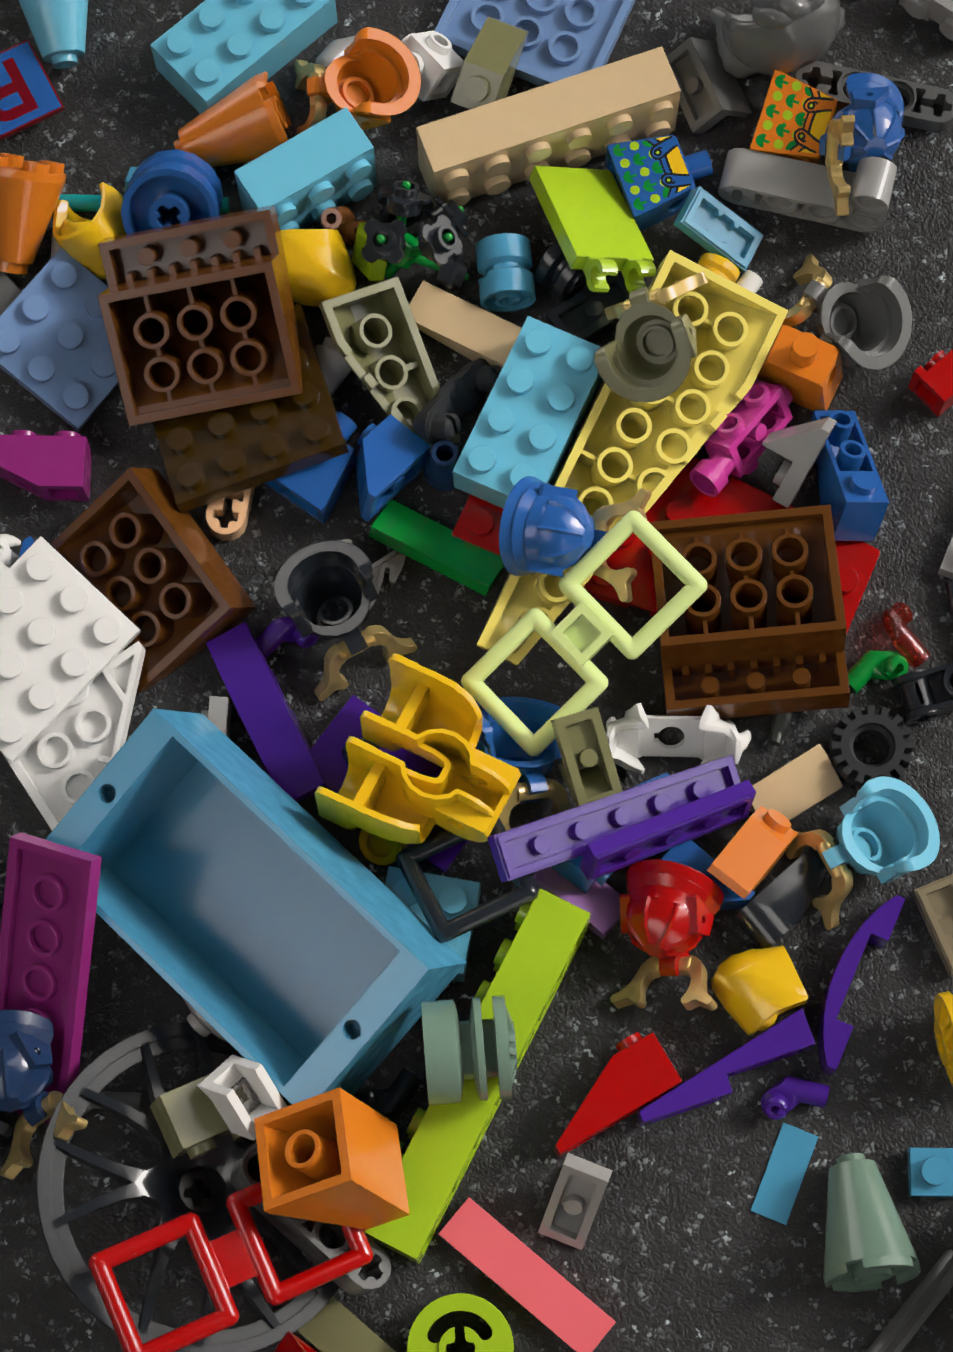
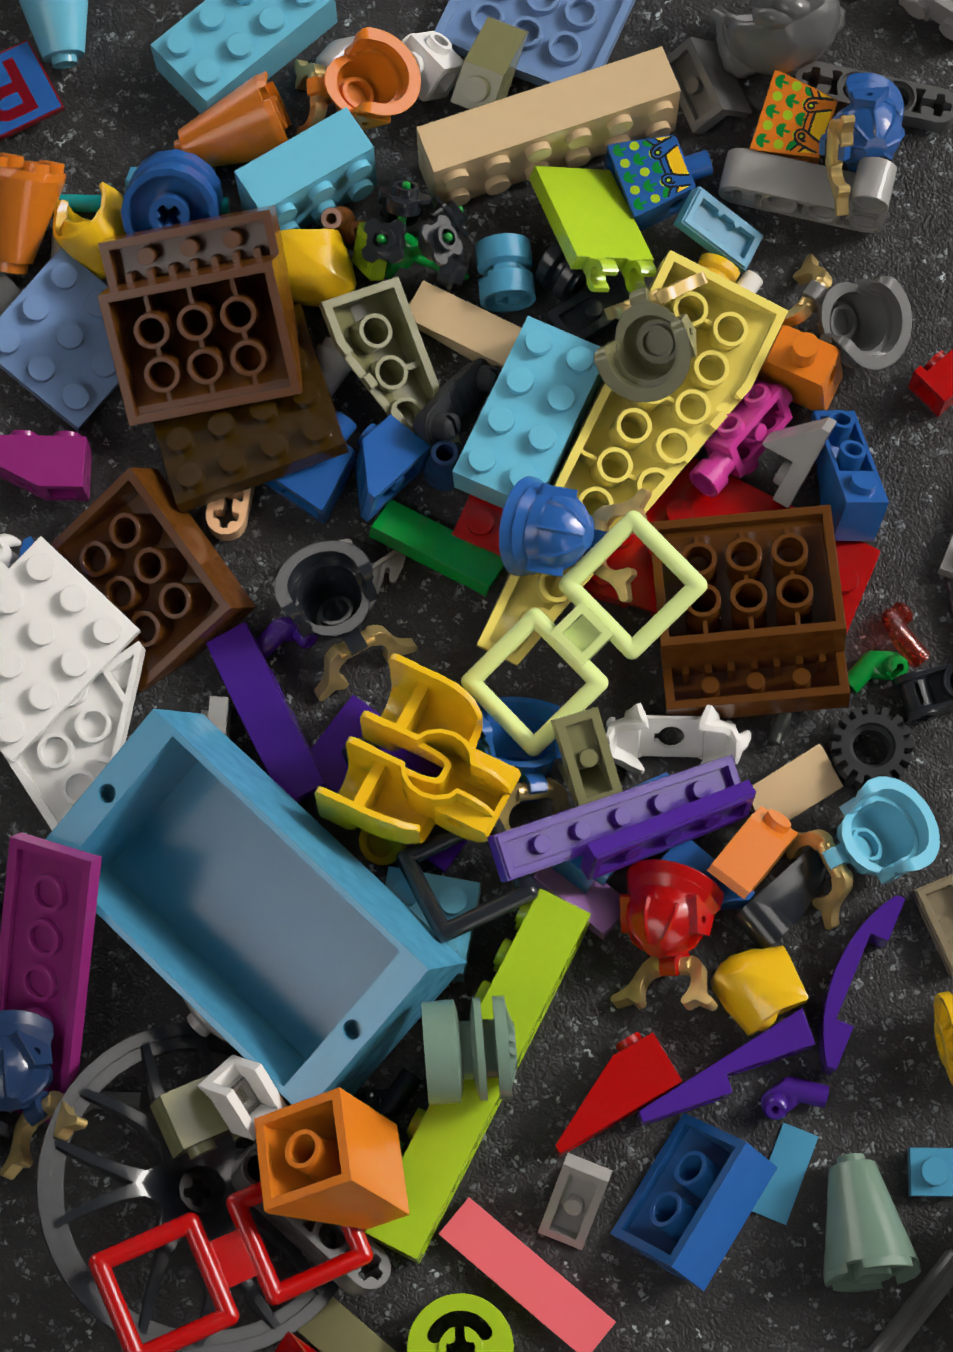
(694, 1200): none -> blue slope

